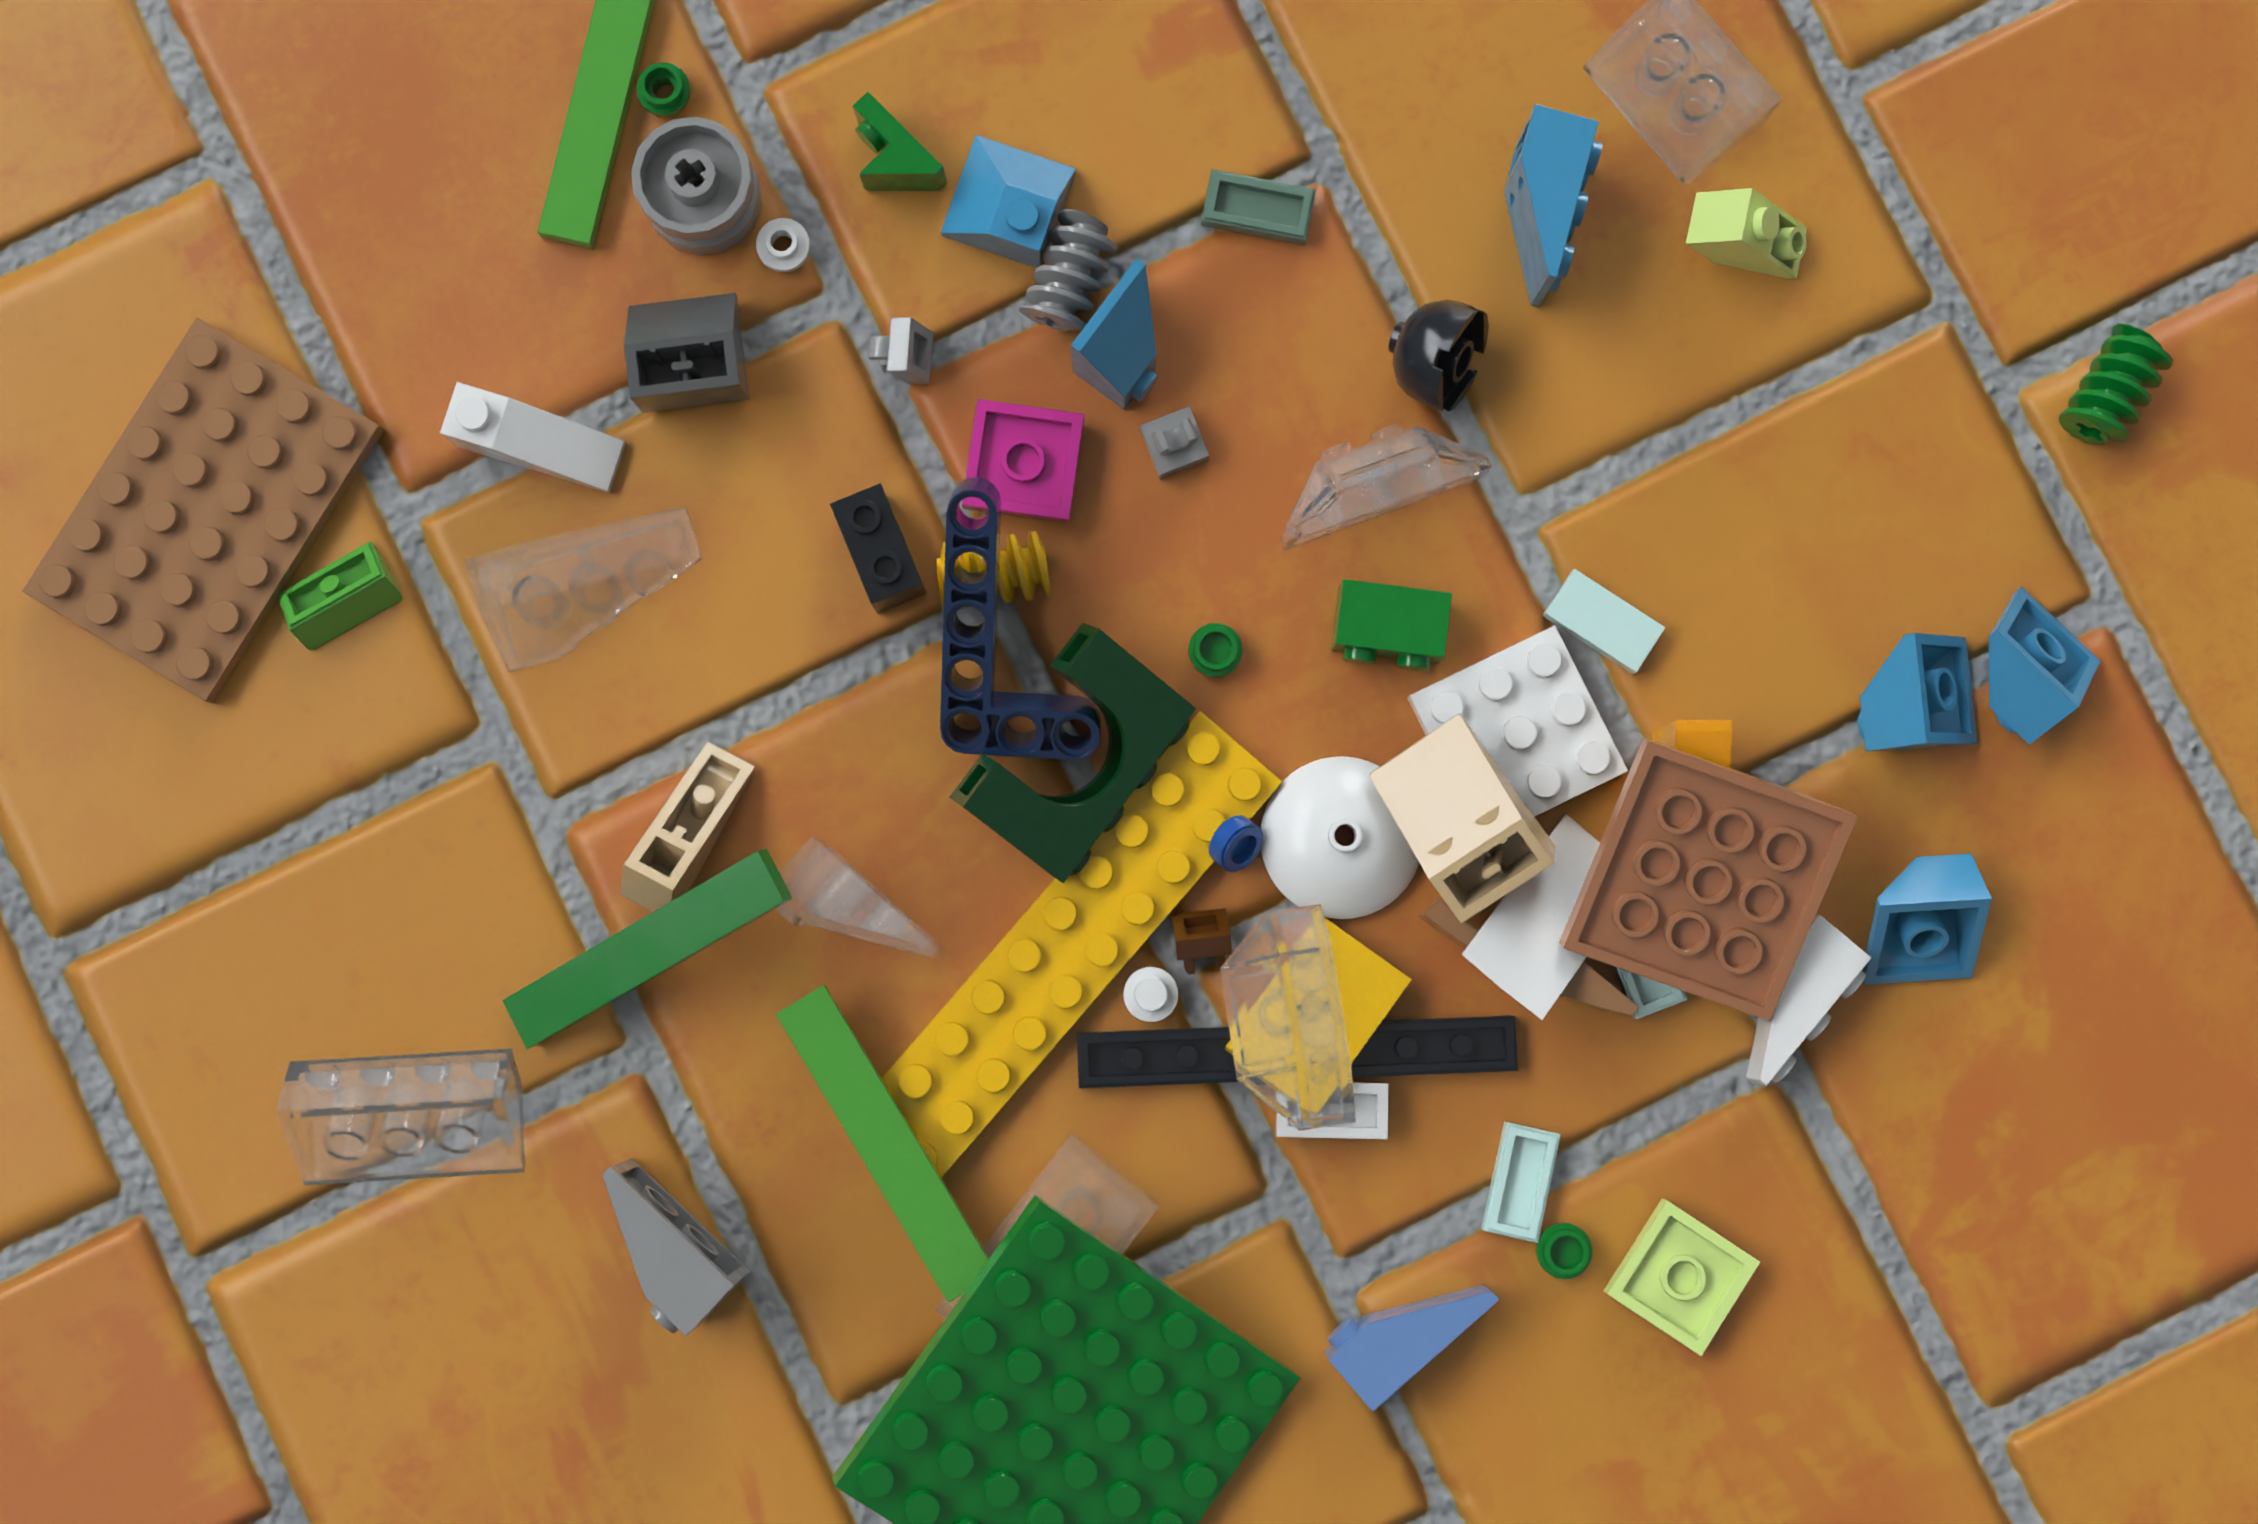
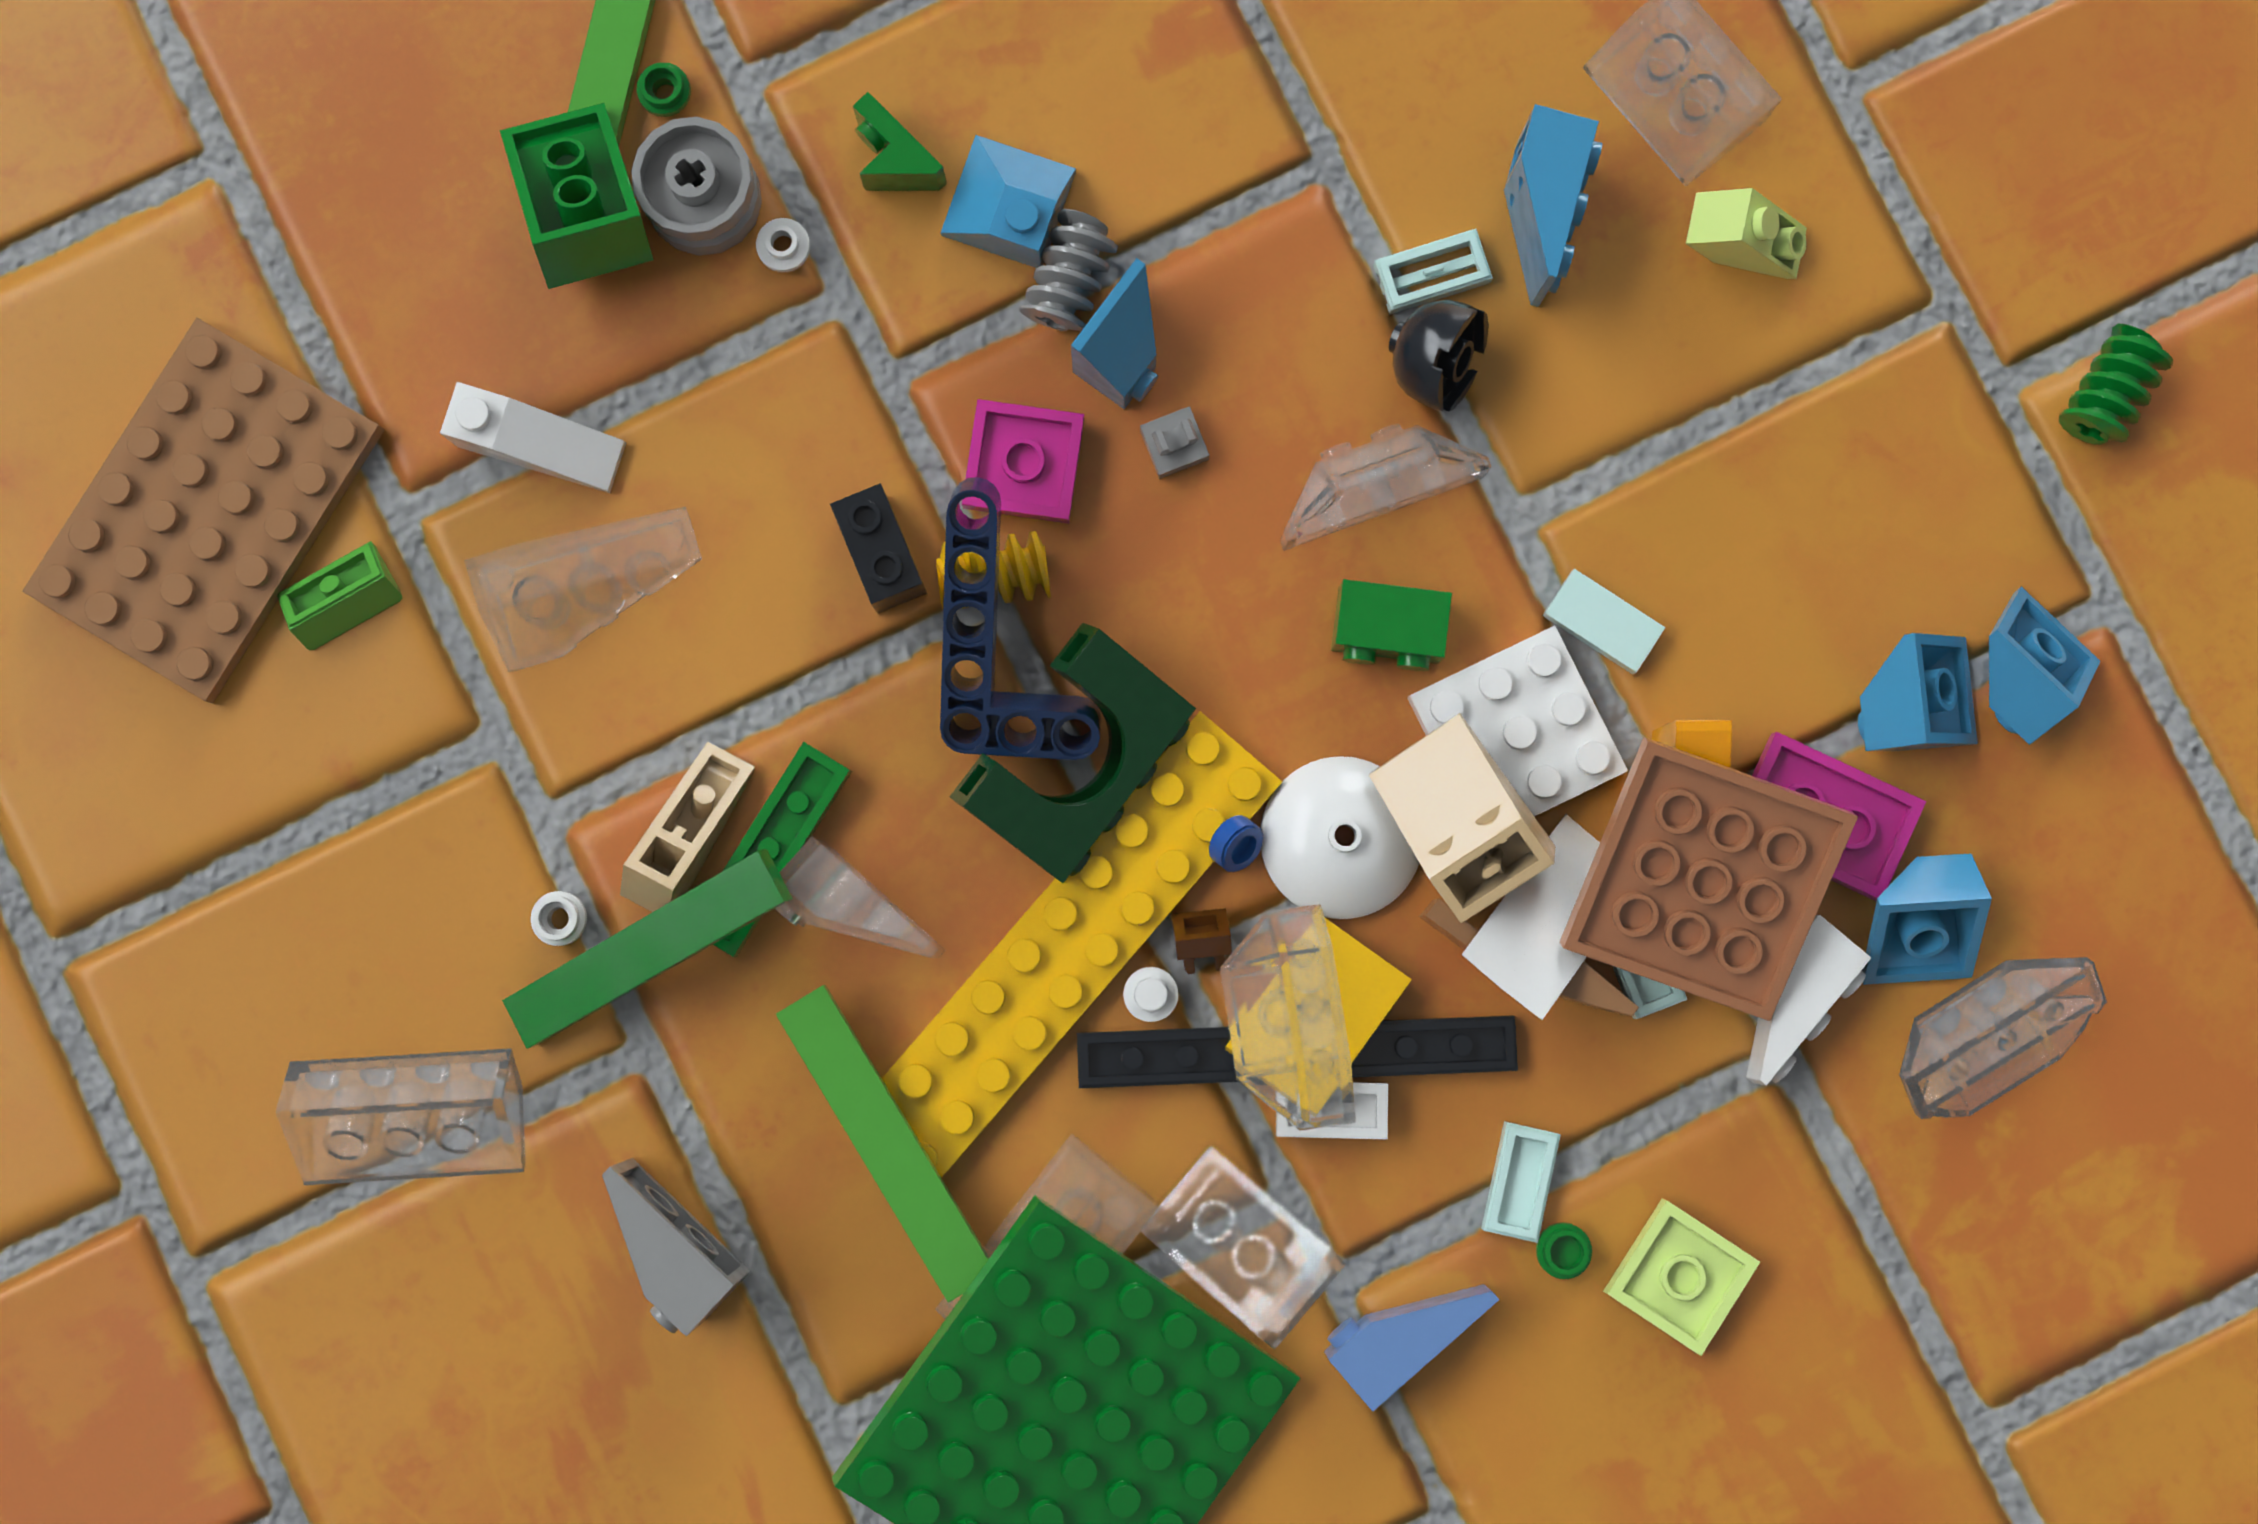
(542, 915): none -> white plate
(576, 195): none -> green slope
(685, 353): dark grey slope -> none
(789, 819): none -> green plate
(906, 351): light grey tile -> none
(1215, 650): green plate -> none
(1243, 1247): none -> clear slope
(1258, 207): sand green tile -> none
(1390, 286): none -> light aqua tile
(1883, 811): none -> dark pink plate
(1997, 1033): none -> clear wedge

